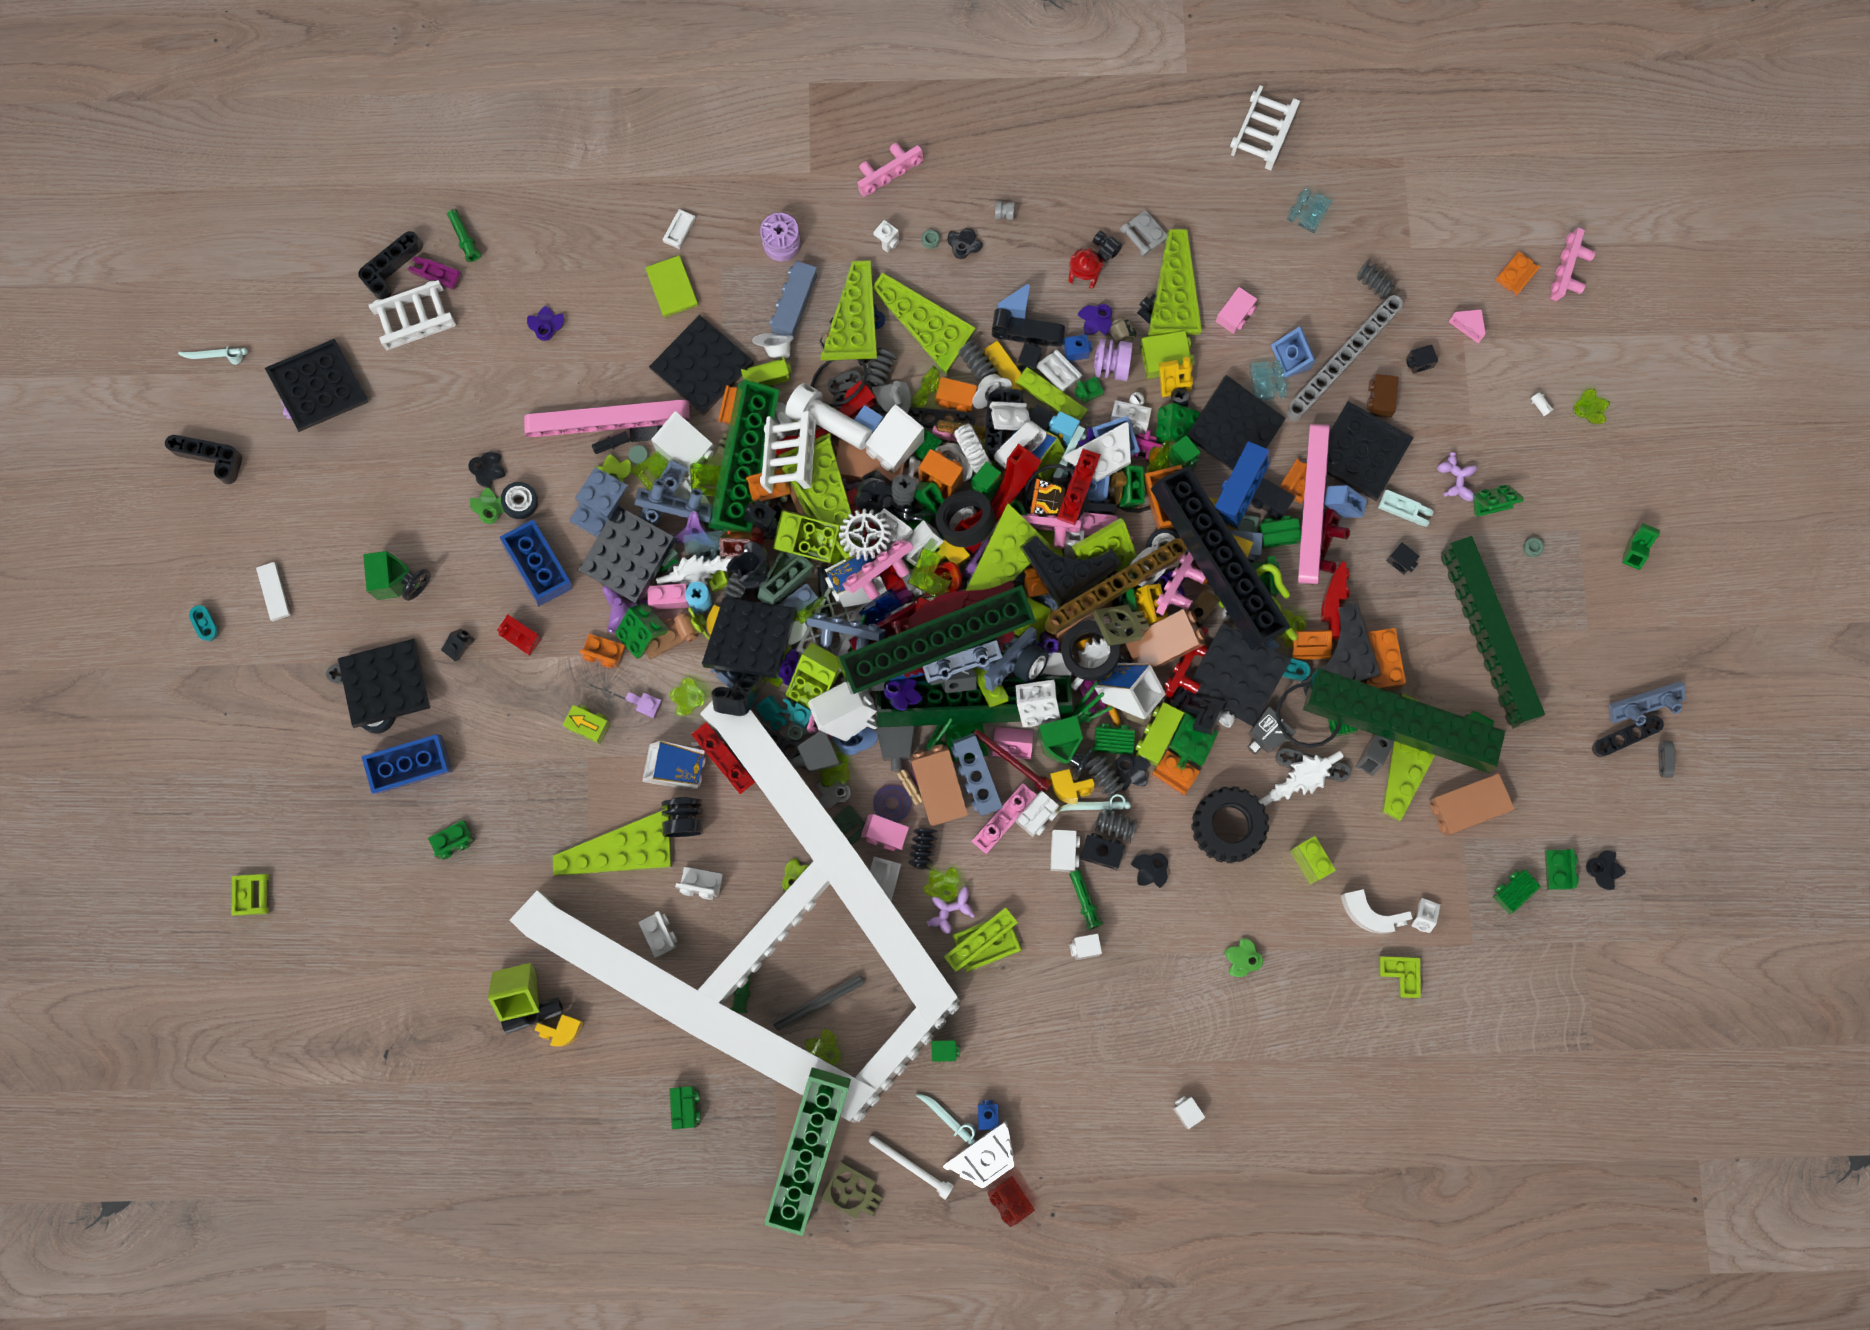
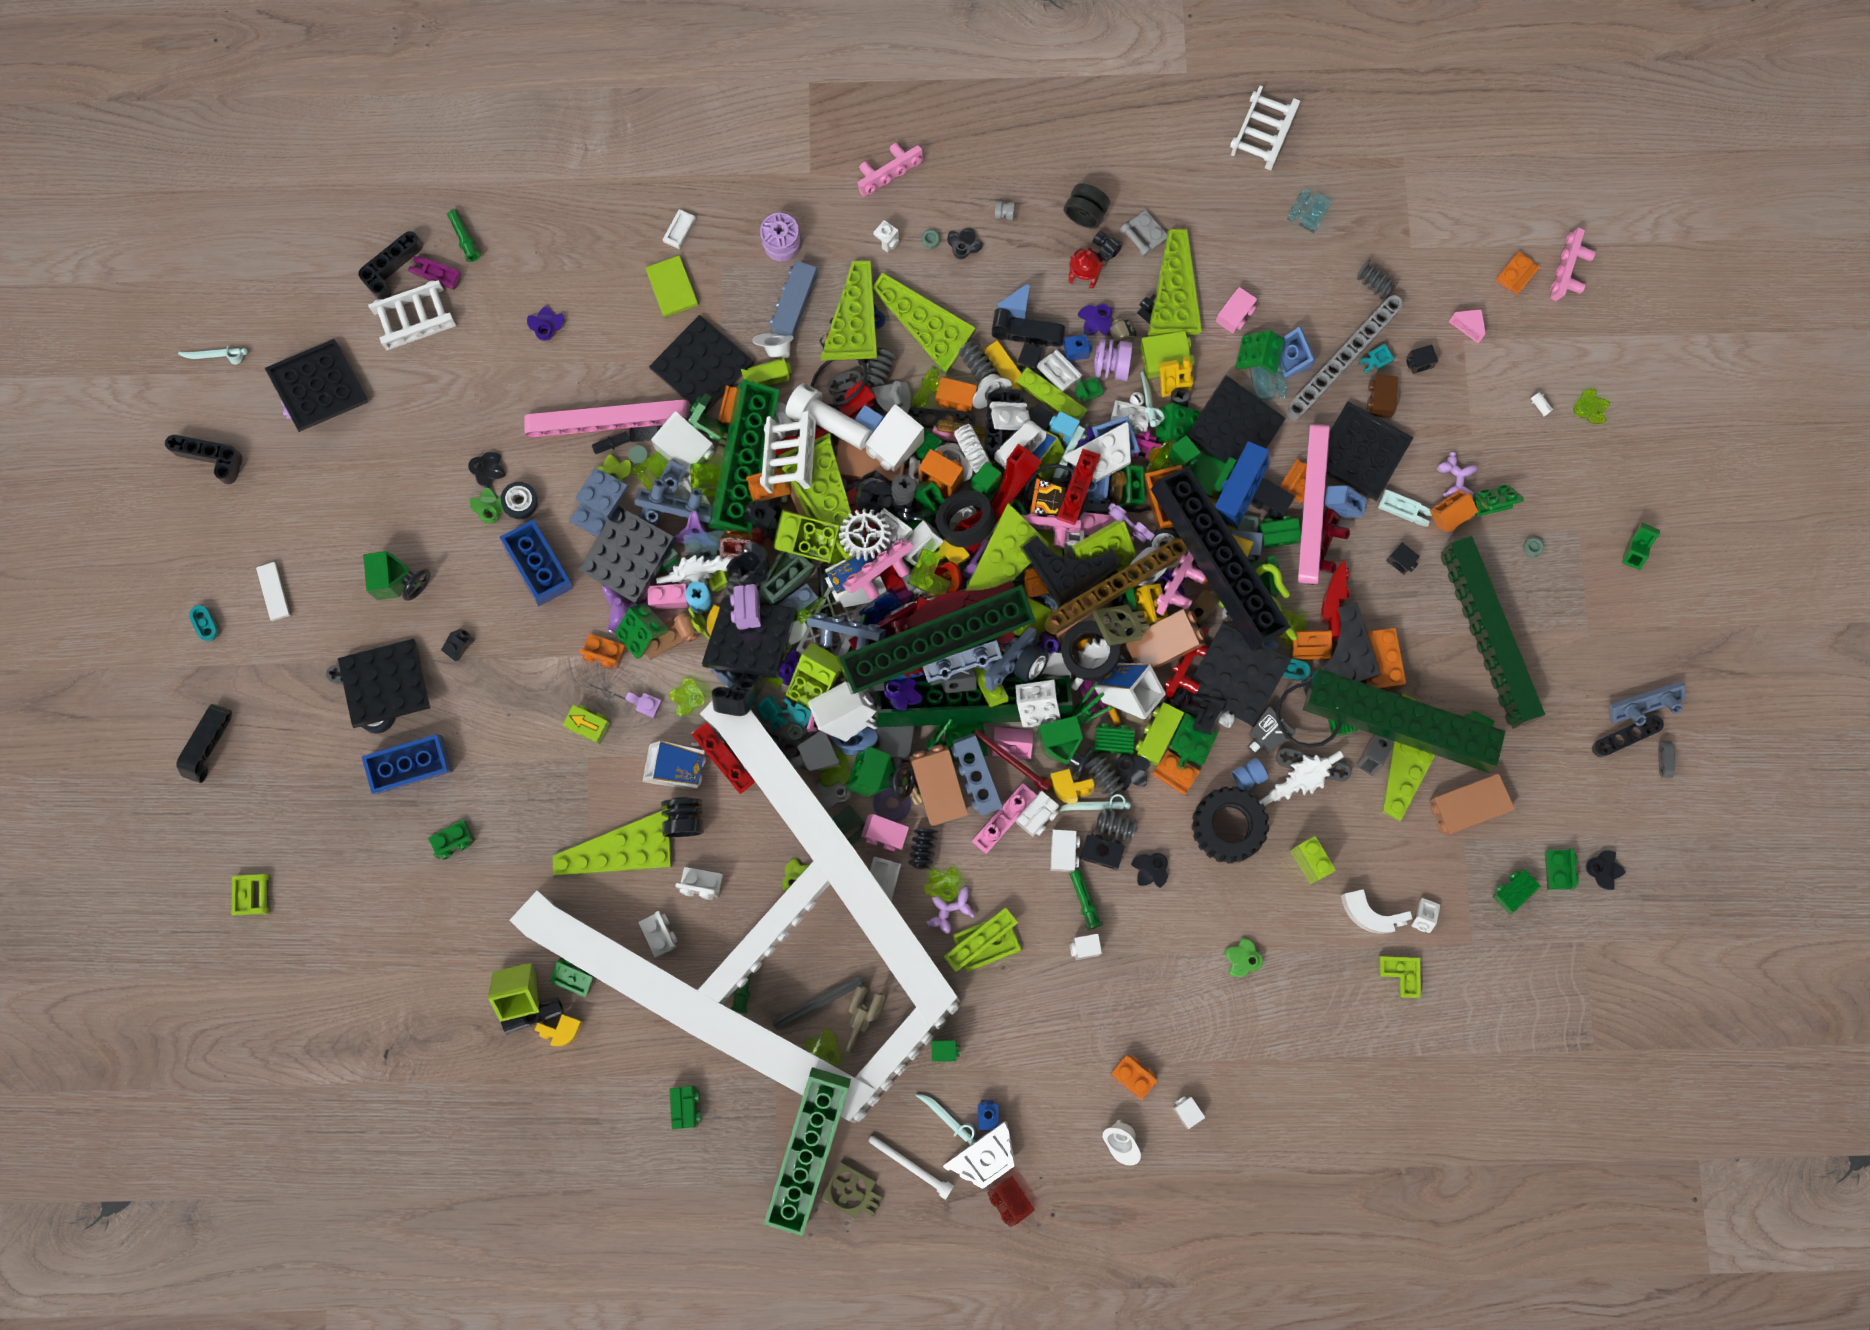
(193, 757): none -> black beam
(518, 635): red hinge -> none
(571, 977): none -> green bracket
(703, 421): none -> green bracket
(746, 606): none -> lavender brick
(863, 1014): none -> dark tan plant
(875, 773): none -> green piece
(1086, 205): none -> pearl dark grey wheel
(1122, 1144): none -> white piece
(1134, 1076): none -> orange bracket
(1140, 530): none -> lavender plant
(1155, 415): none -> light aqua sword
(1212, 474): none -> green bracket
(1250, 774): none -> medium blue wheel
(1260, 350): none -> green bracket
(1378, 357): none -> teal plate
(1453, 511): none -> orange brick

